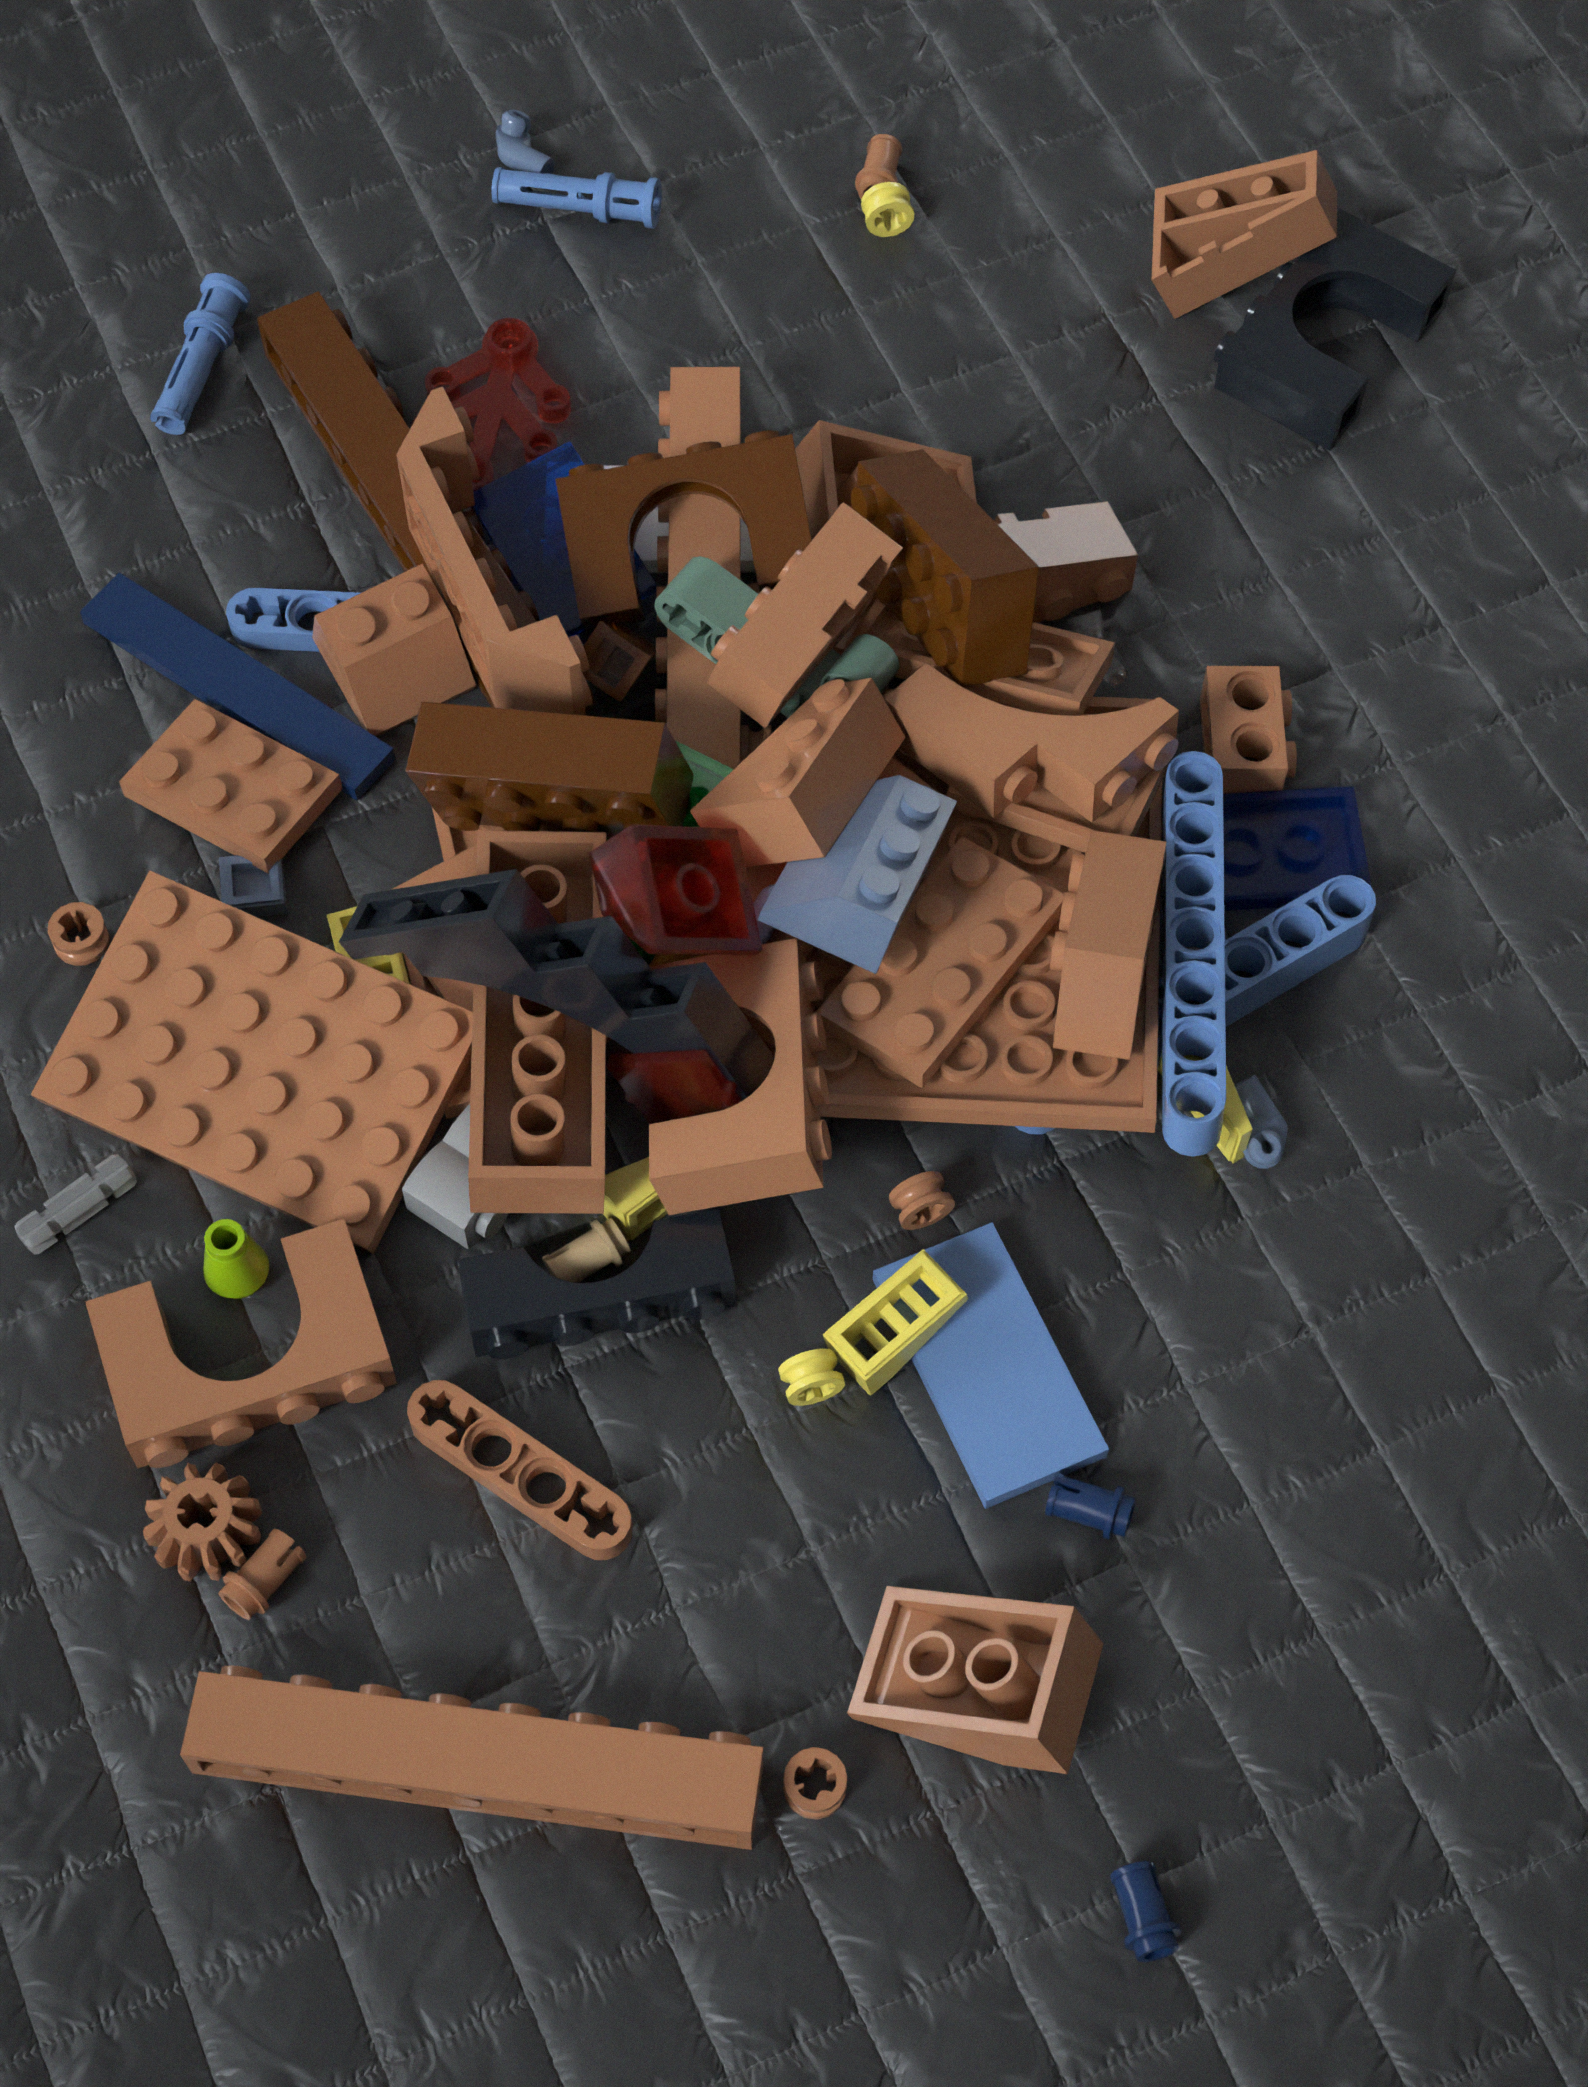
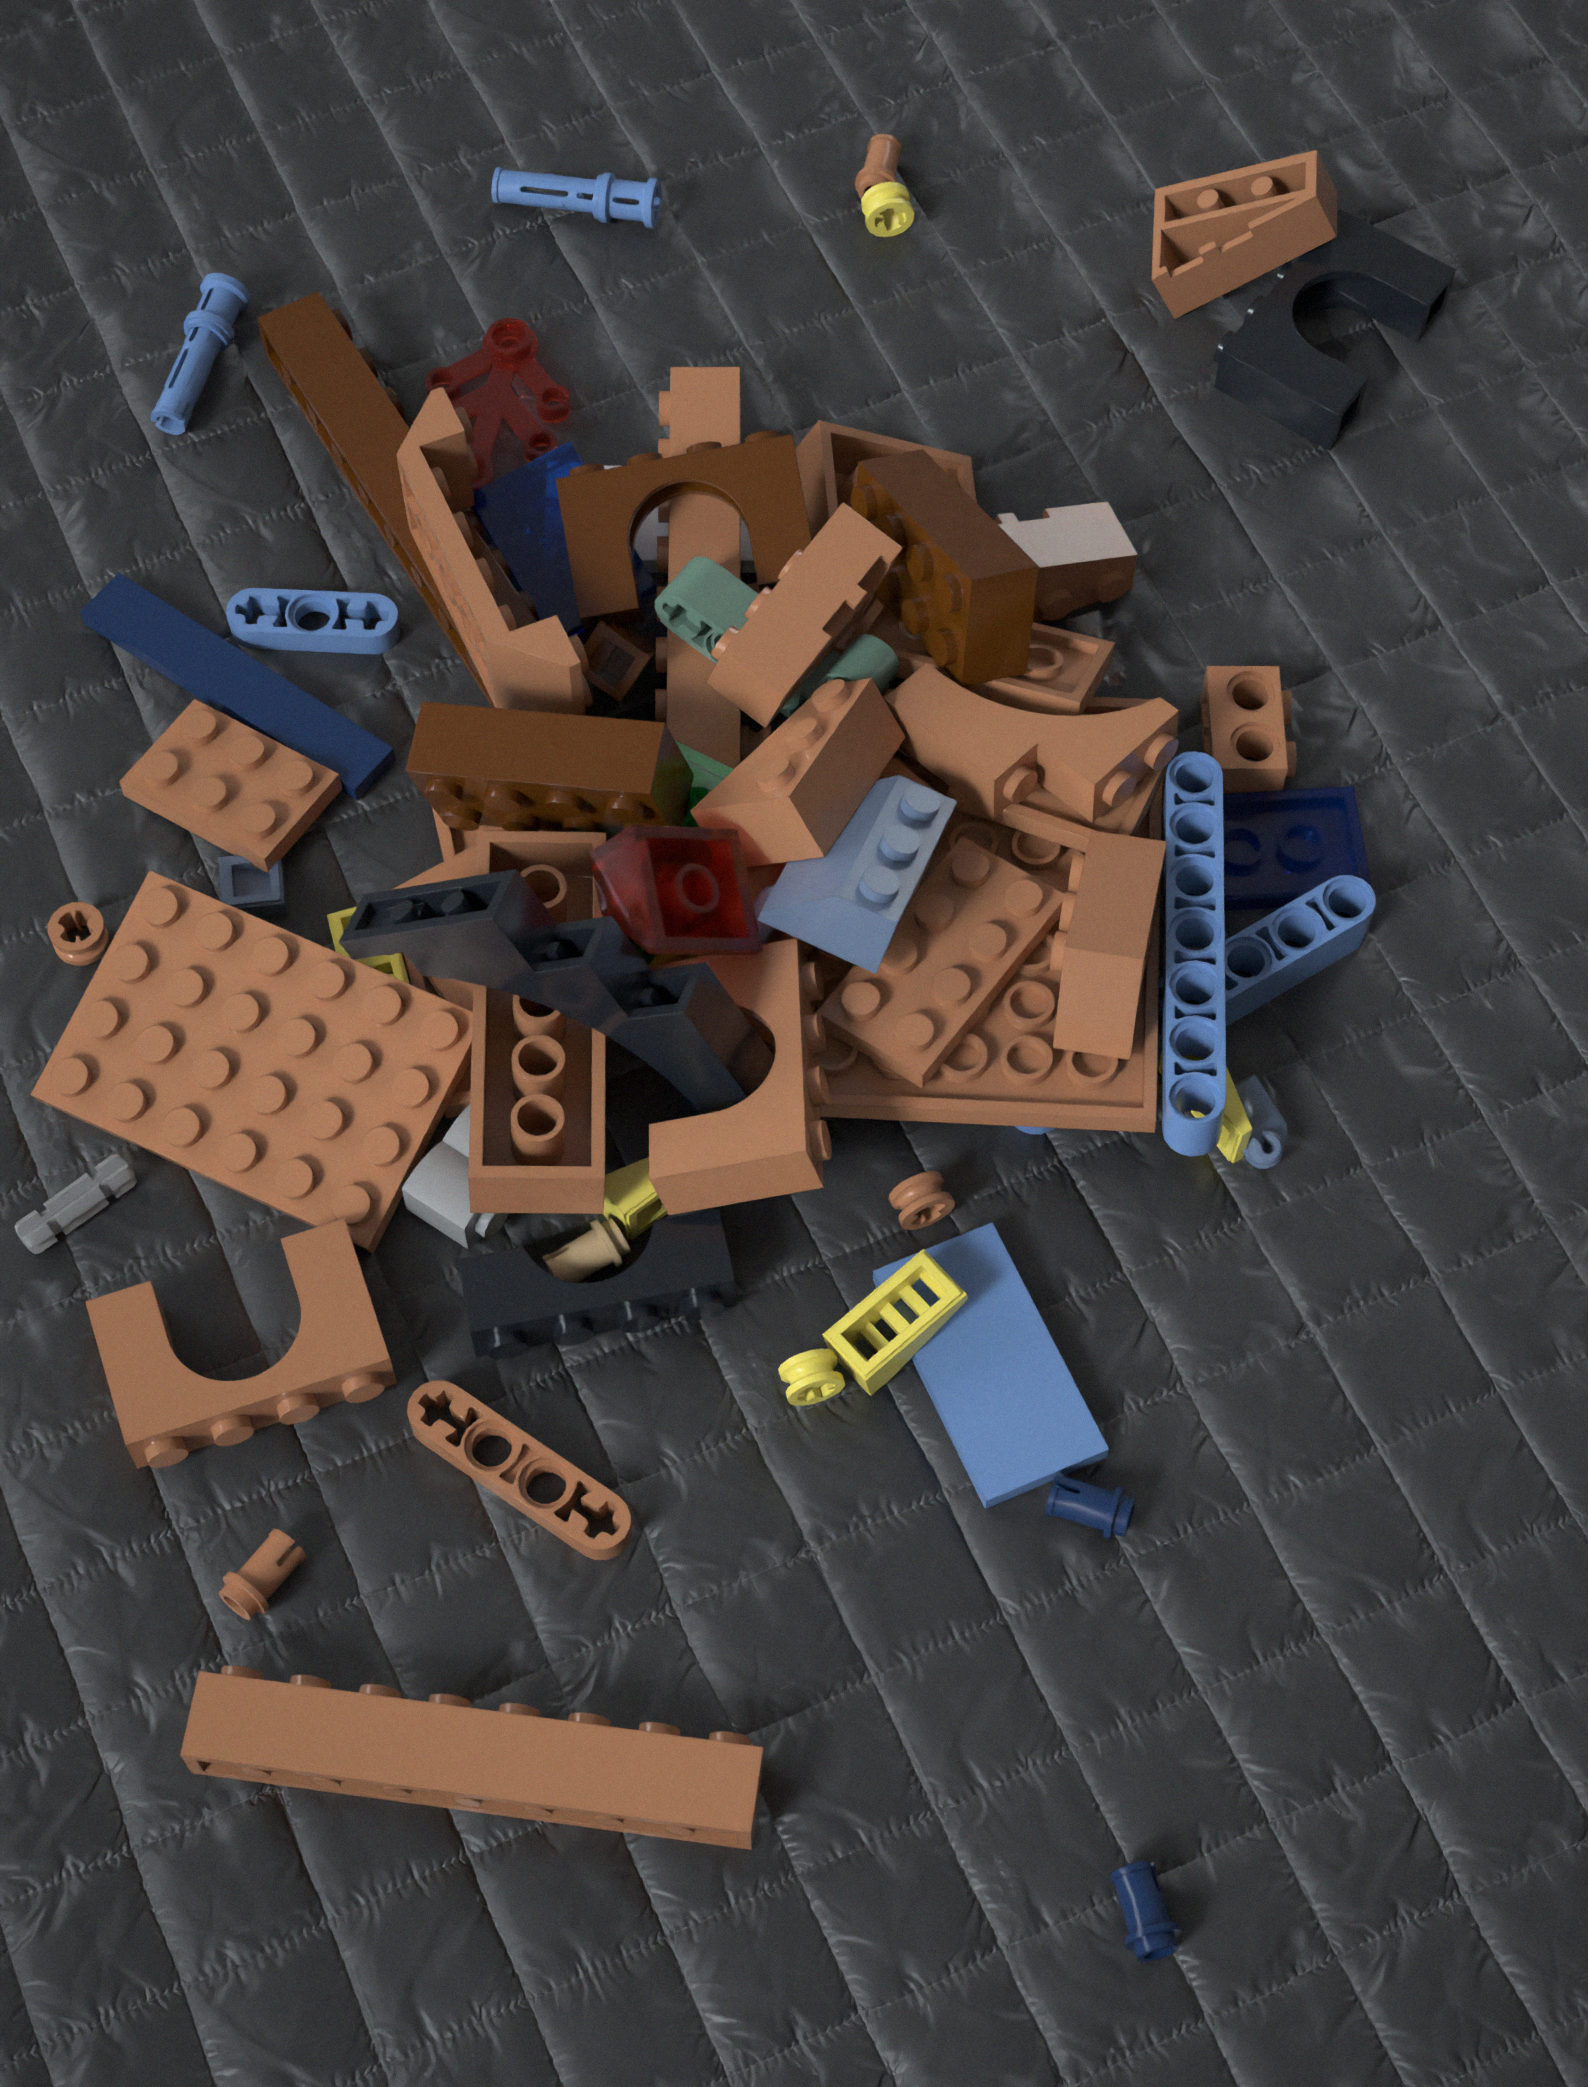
(192, 1544): nougat gear -> none
(233, 1260): lime cone -> none
(393, 650): nougat slope -> none
(515, 145): sand blue arm -> none
(673, 1084): clear red piece -> none
(826, 1801): nougat bush -> none
(979, 1675): nougat slope -> none

